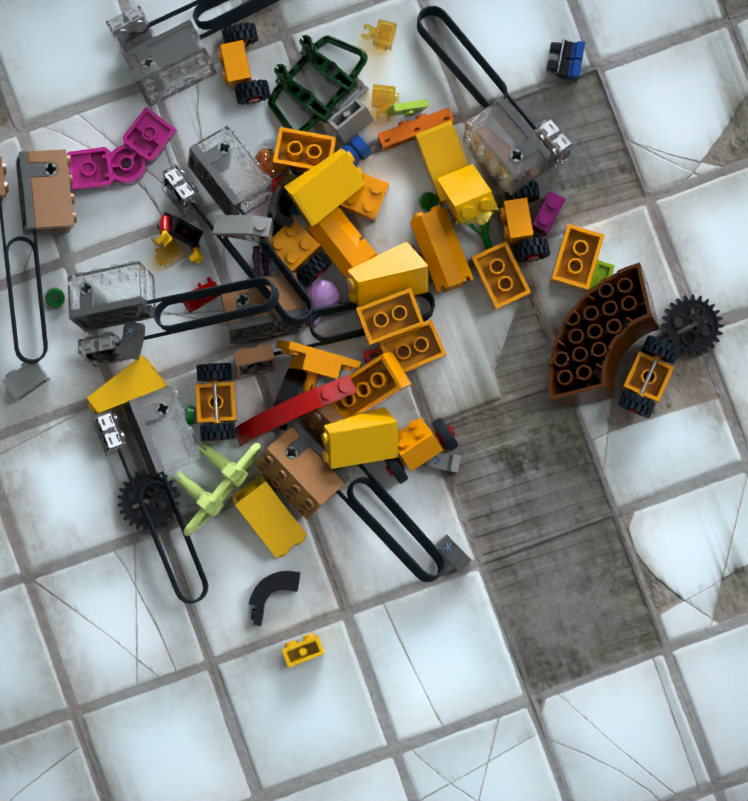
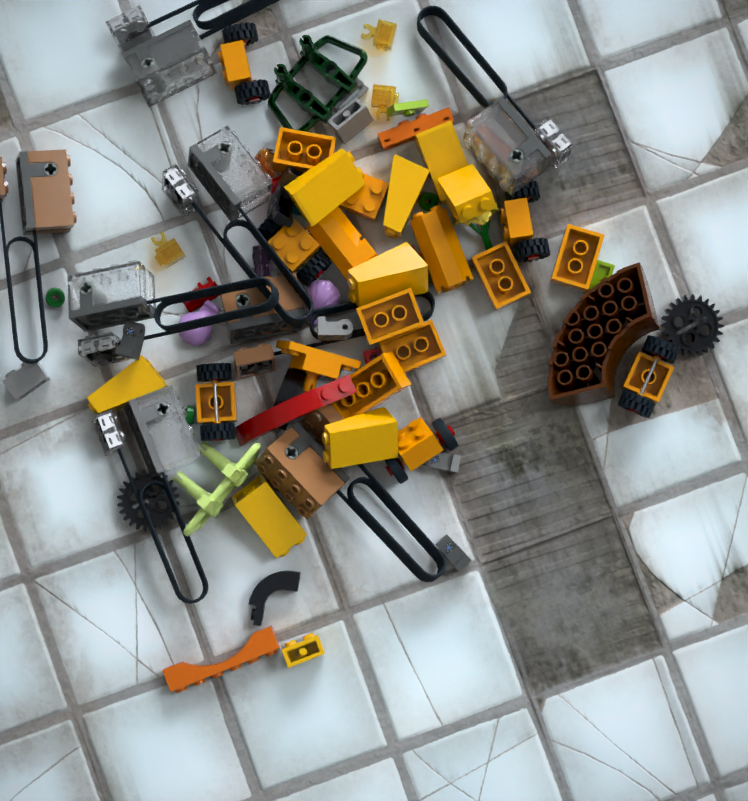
(142, 145): dark pink plate -> none
(182, 231): torso -> none
(183, 673): none -> orange arch
(200, 335): none -> lavender animal
(244, 227): light grey slope -> none
(334, 330): none -> light grey leg
(358, 149): blue wheel -> none
(404, 190): none -> yellow slope
(547, 213): magenta brick -> none
(569, 59): black hips -> none

